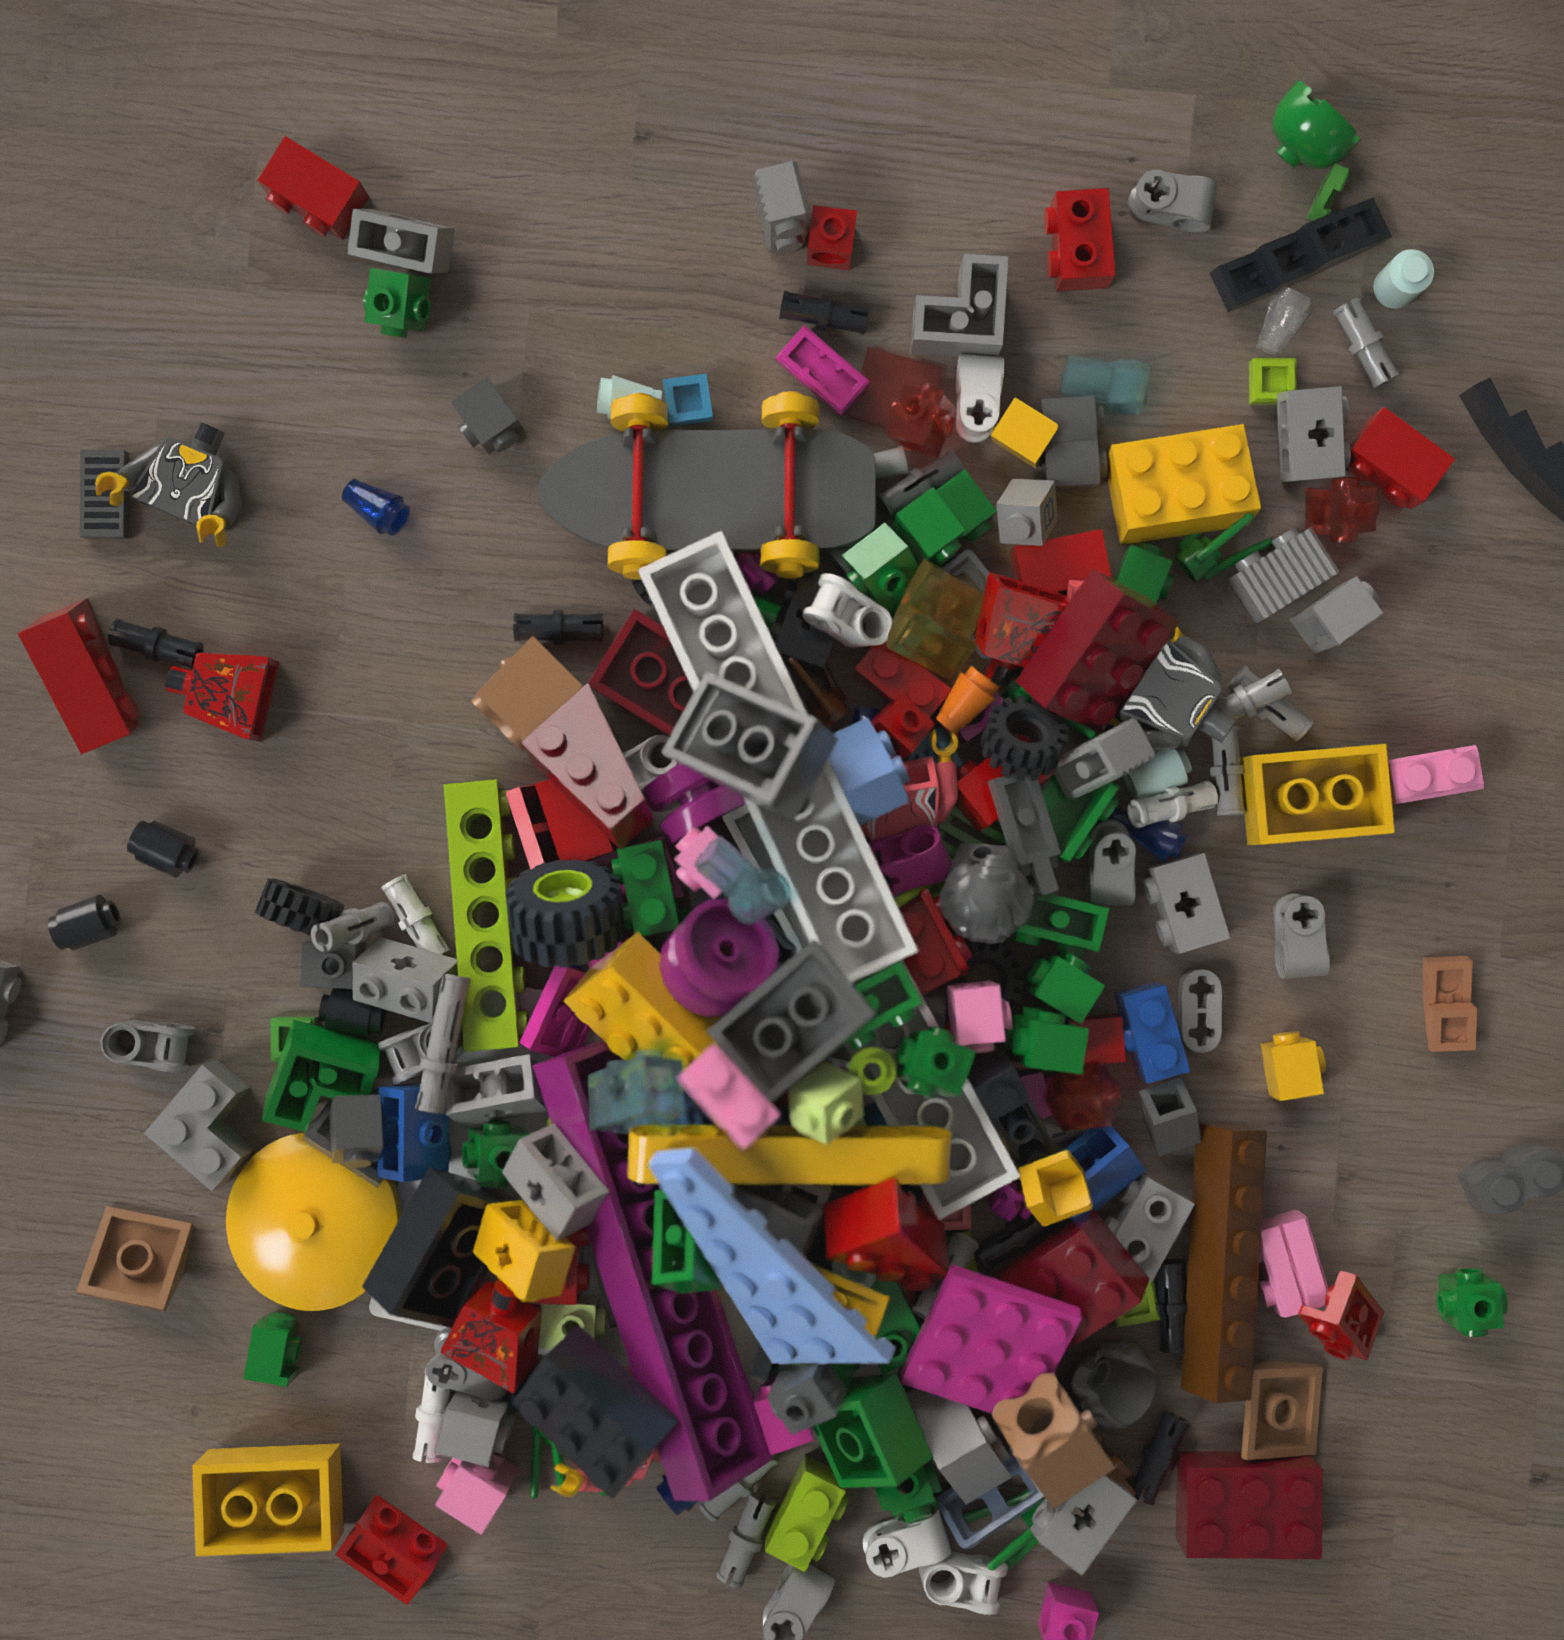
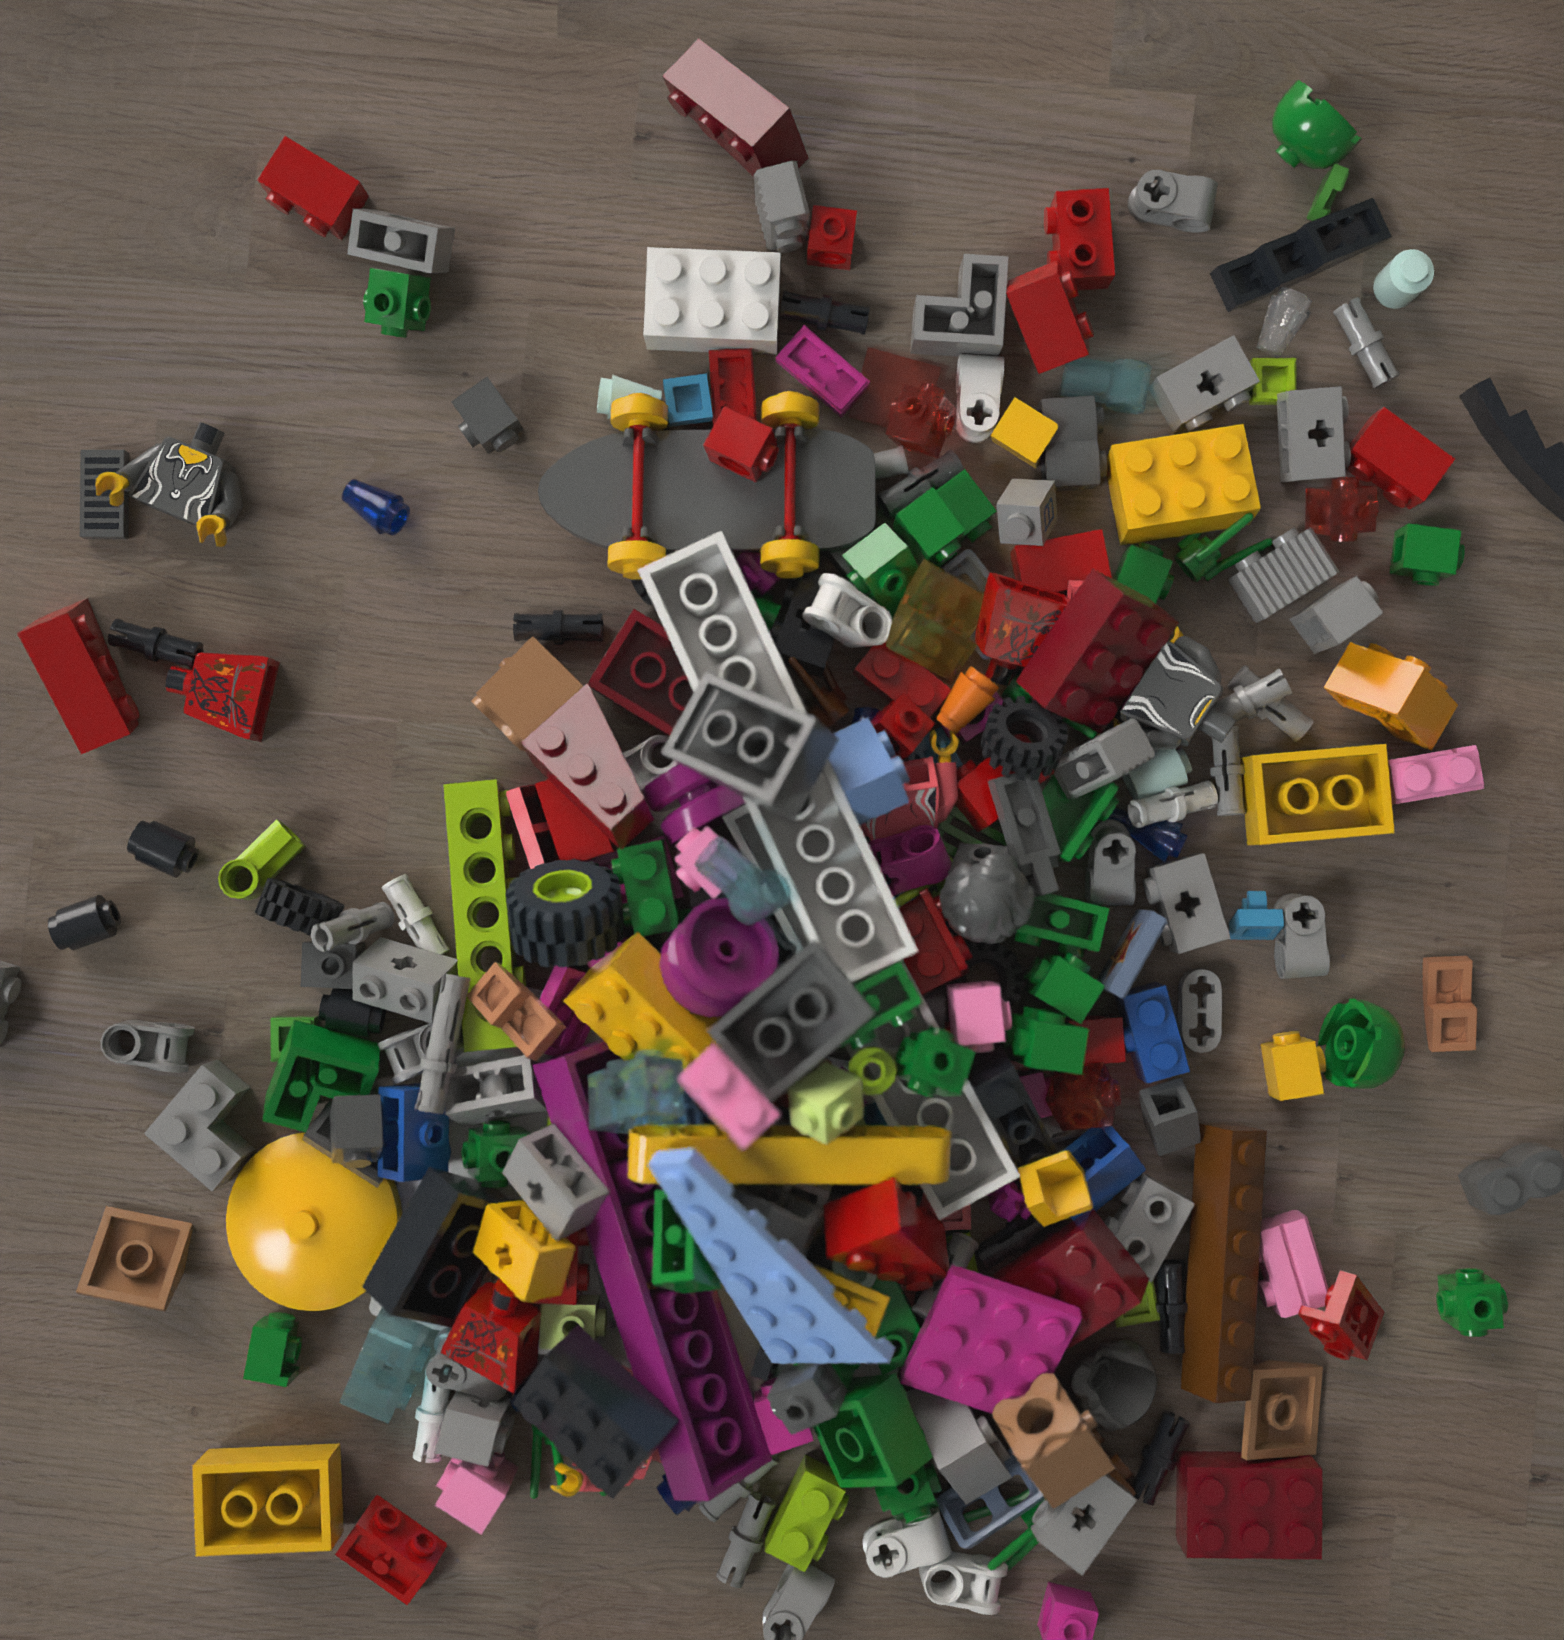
(263, 858): none -> lime piece
(377, 1388): none -> clear light blue brick
(516, 1011): none -> nougat slope
(712, 300): none -> white brick
(732, 381): none -> red plate
(733, 109): none -> wedge
(741, 445): none -> red brick
(1049, 316): none -> red brick
(1131, 952): none -> sand blue tile
(1220, 366): none -> light grey brick
(1255, 920): none -> dark azure tile
(1361, 1045): none -> green cylinder
(1394, 692): none -> light orange brick
(1426, 553): none -> green brick

